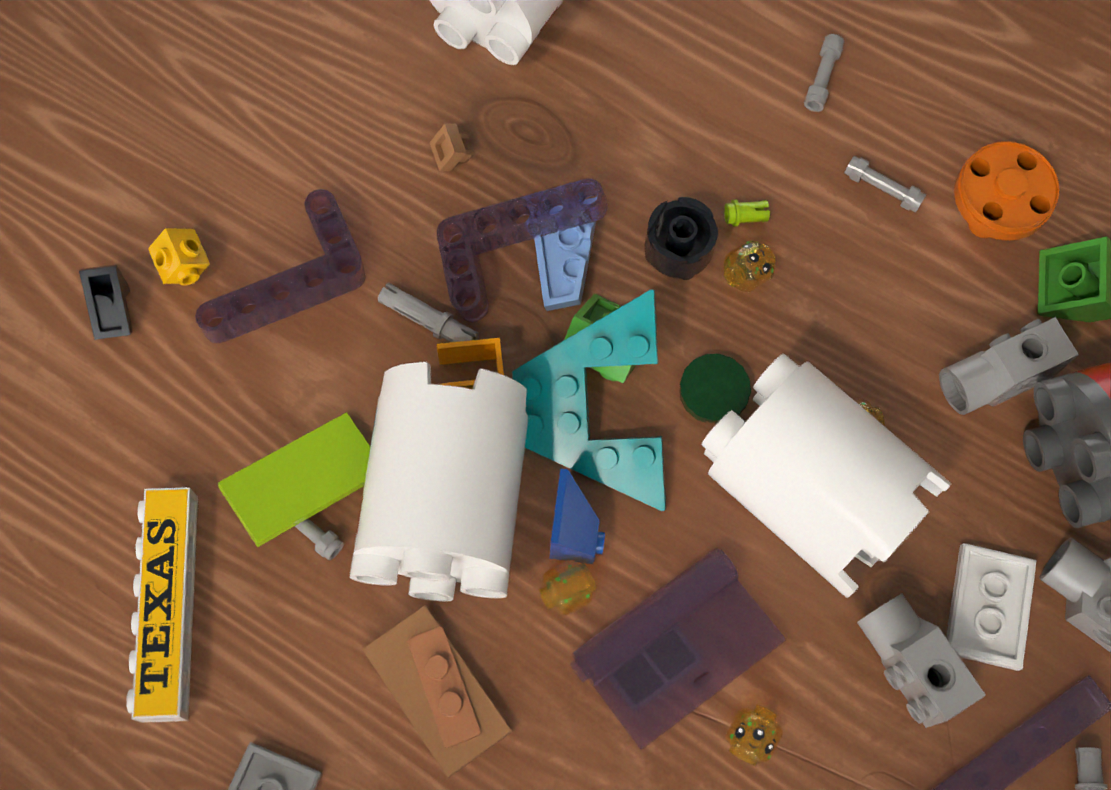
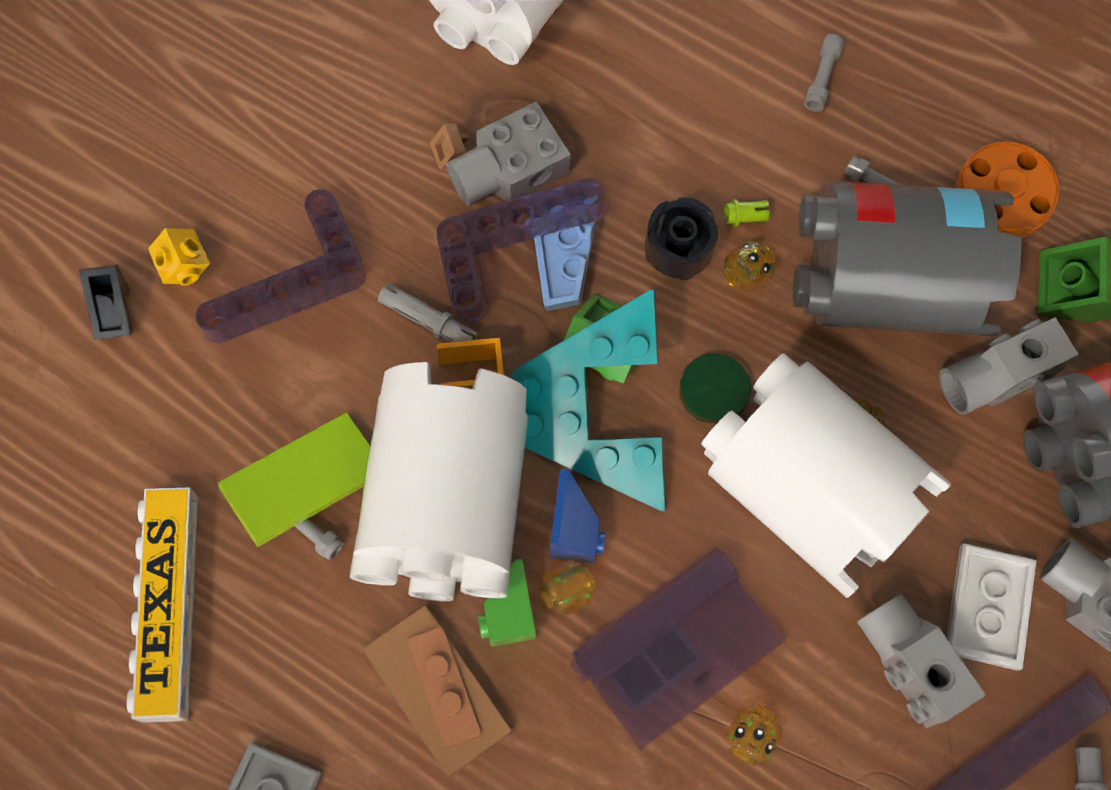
(509, 618): none -> bright green slope
(511, 158): none -> light grey brick
(905, 258): none -> dark grey brick

